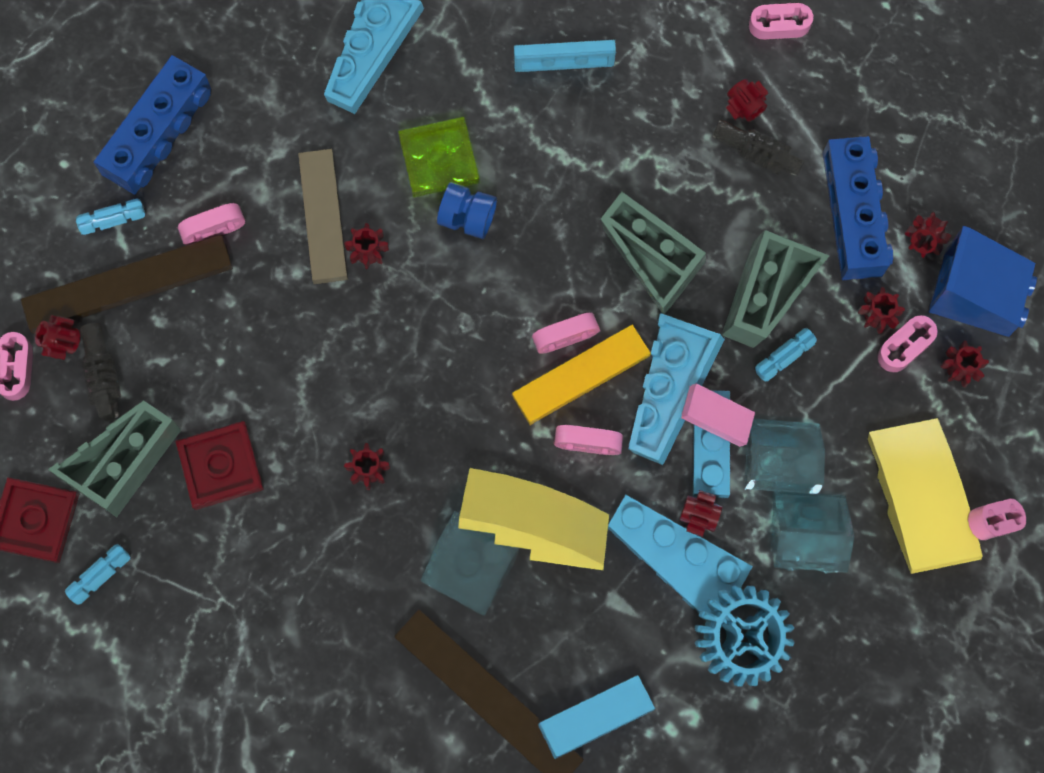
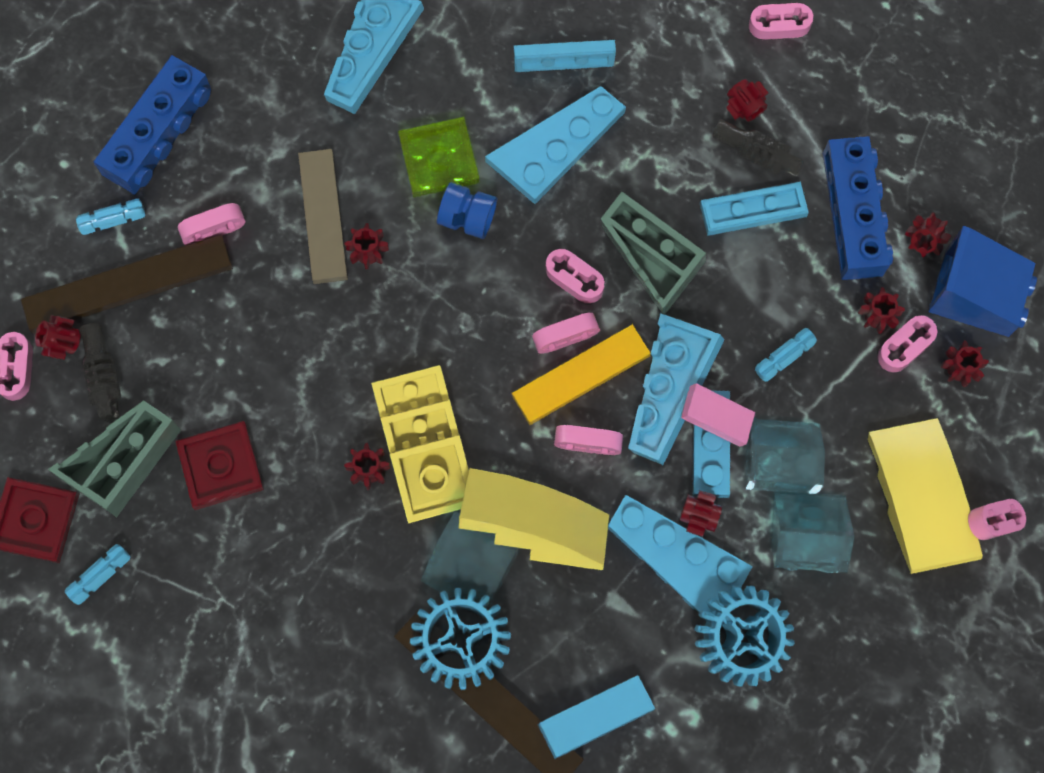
(423, 442): none -> light yellow slope
(444, 645): none -> medium azure gear
(552, 147): none -> medium azure wing
(570, 282): none -> bright pink beam
(754, 208): none -> medium azure tile
(769, 285): sand green wedge -> none

